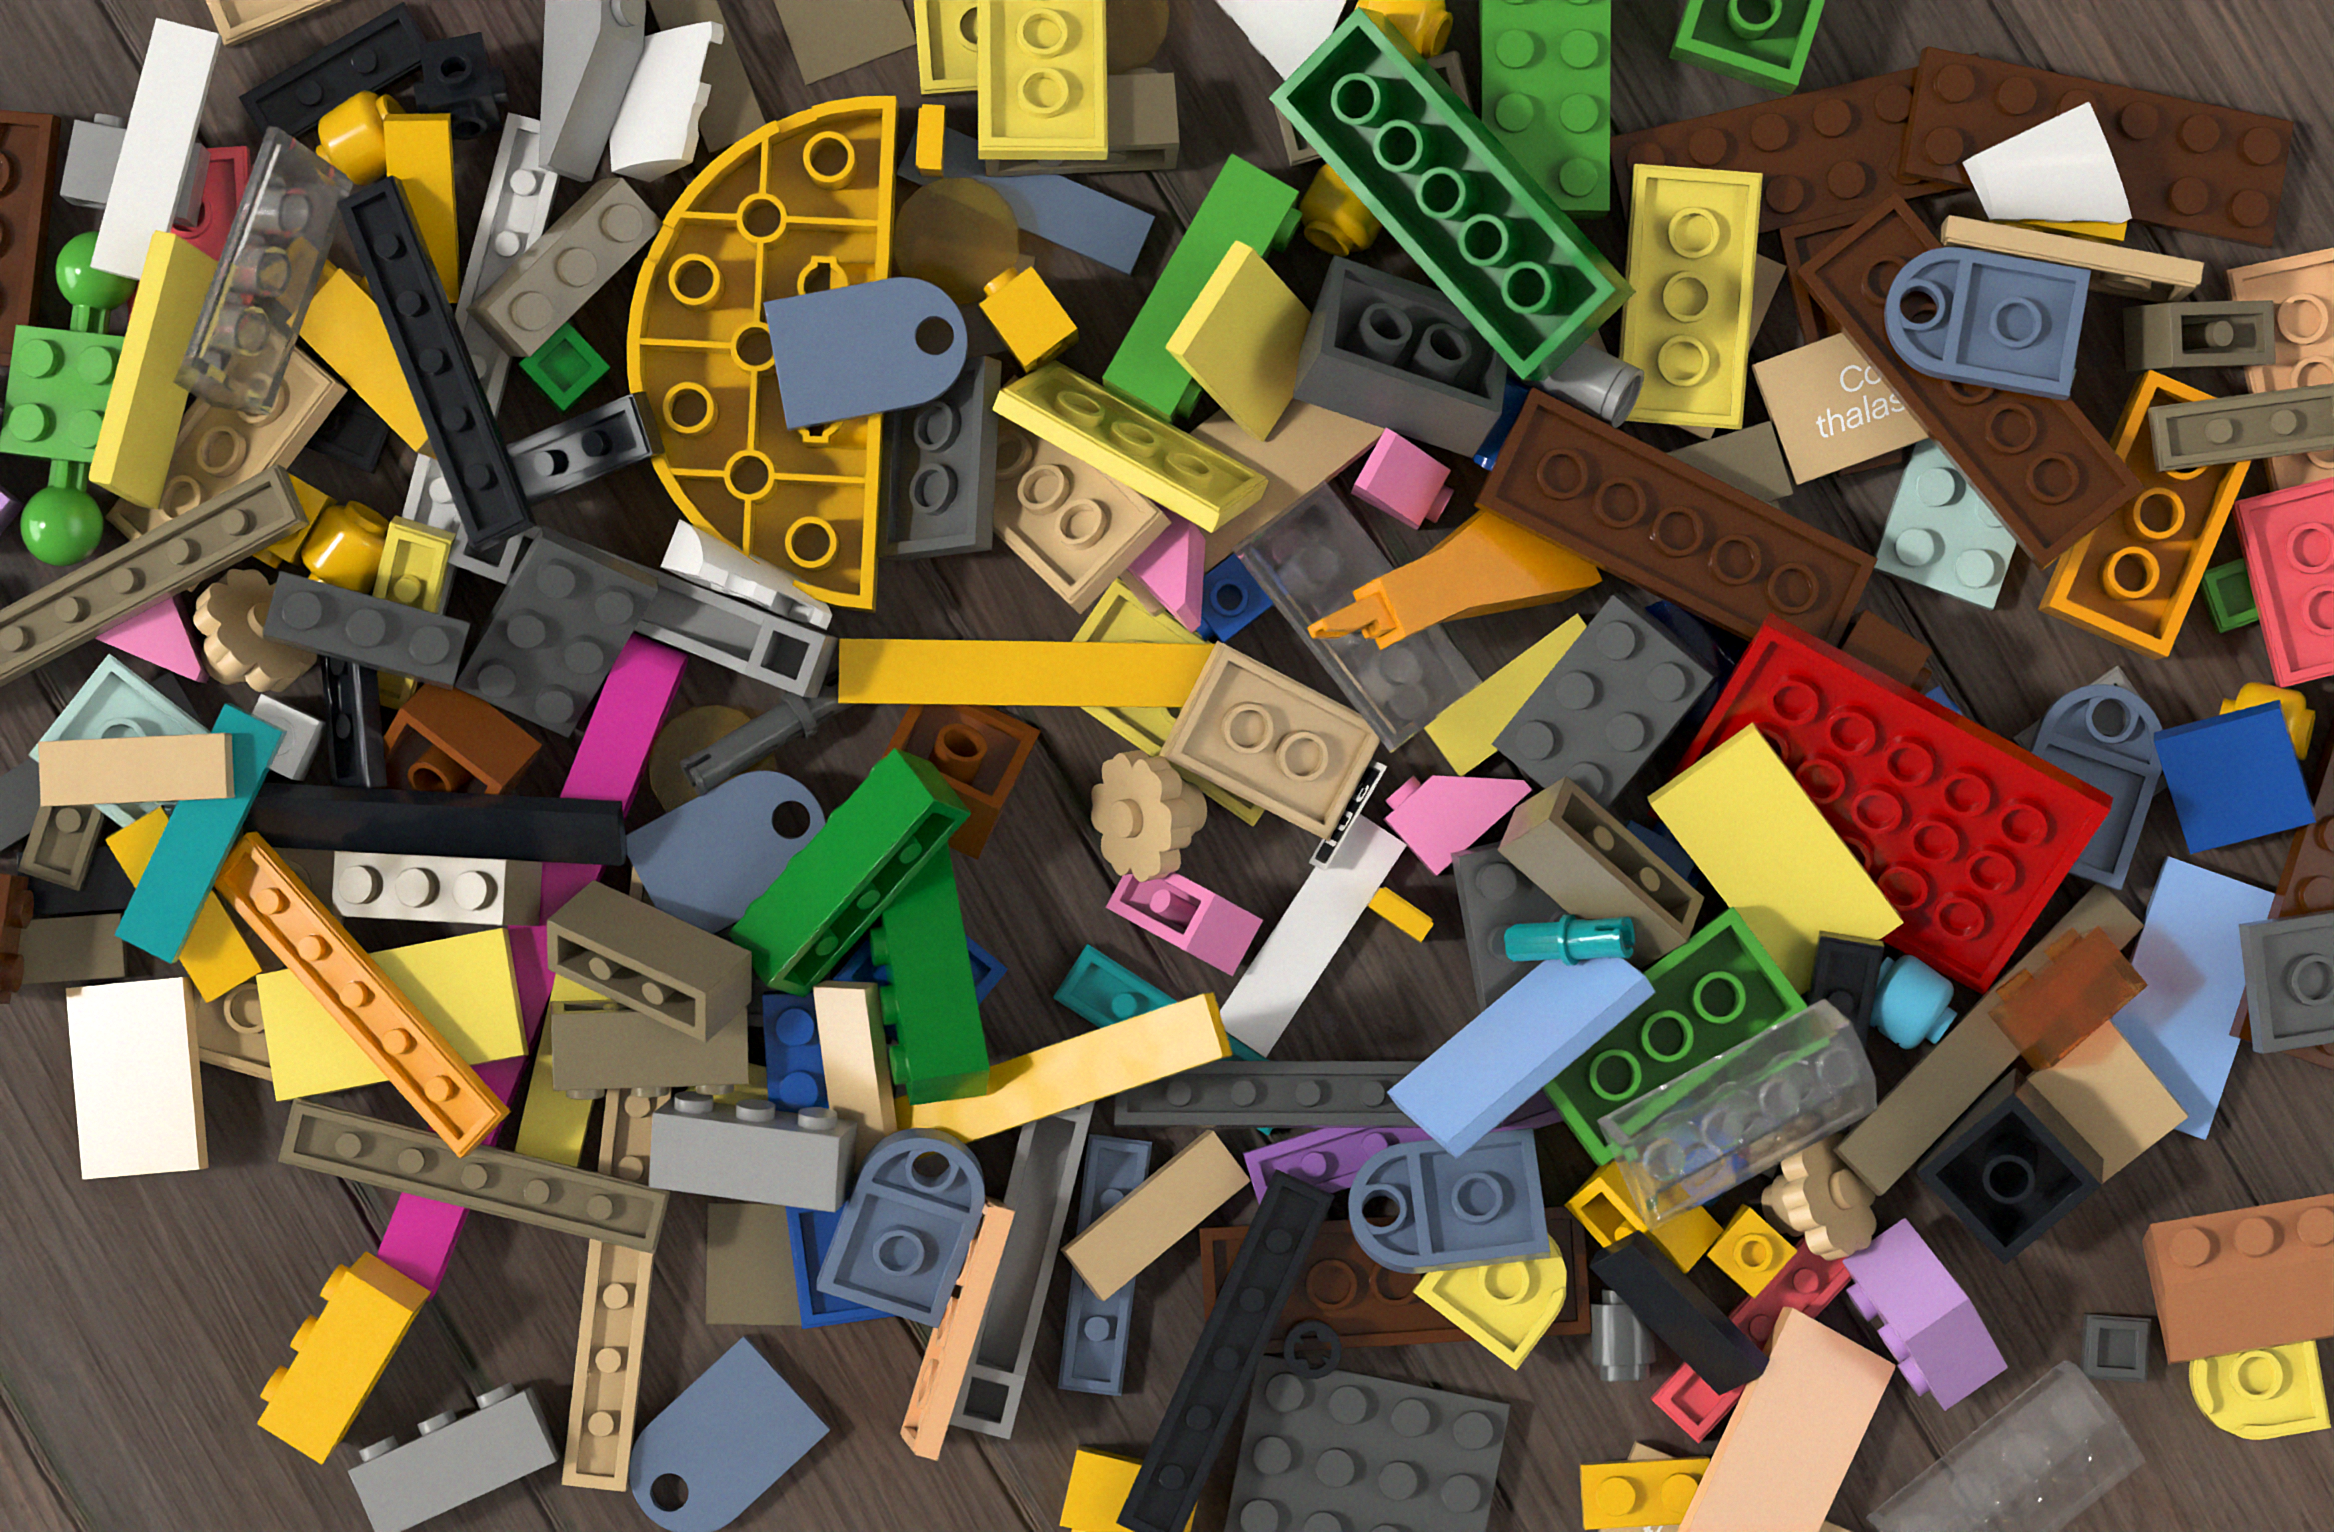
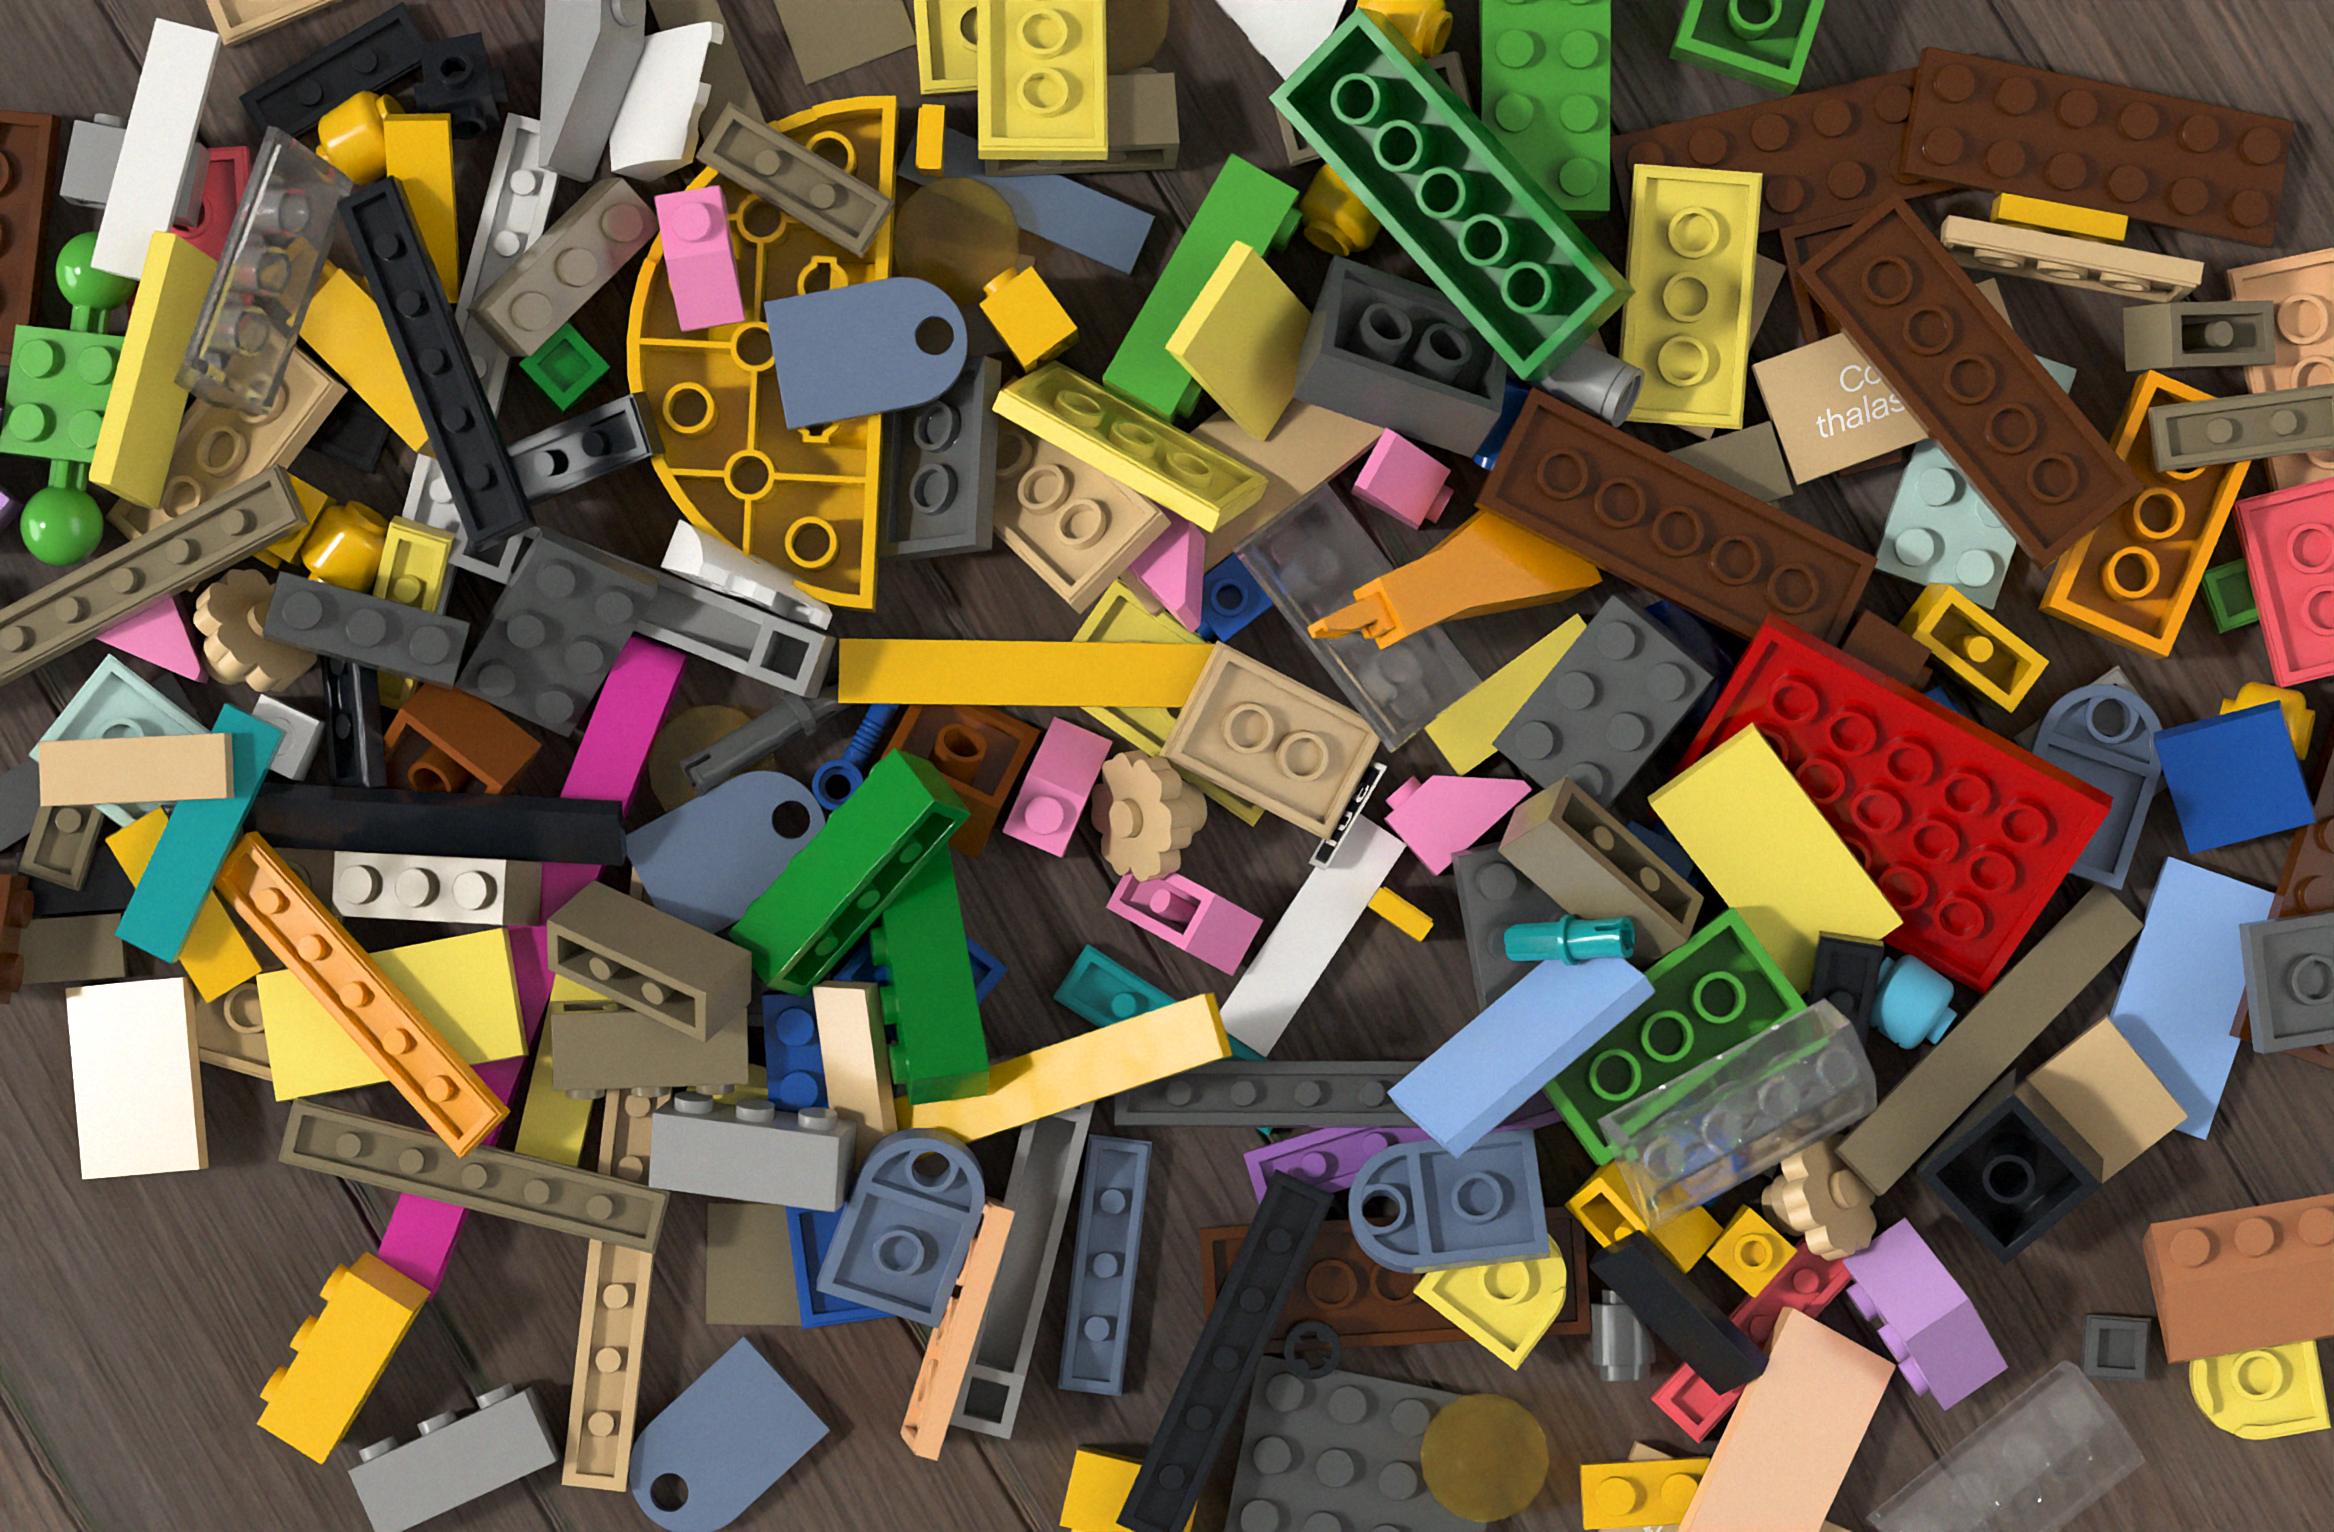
(700, 258): none -> bright pink slope
(795, 180): none -> dark tan tile
(855, 757): none -> blue brick
(1057, 787): none -> bright pink slope
(1155, 1215): tan tile -> none
(1484, 1457): none -> clear yellow tile
(1973, 647): none -> yellow brick
(1995, 321): sand blue tile -> none
(2052, 174): white slope -> none
(2065, 997): clear orange brick -> none

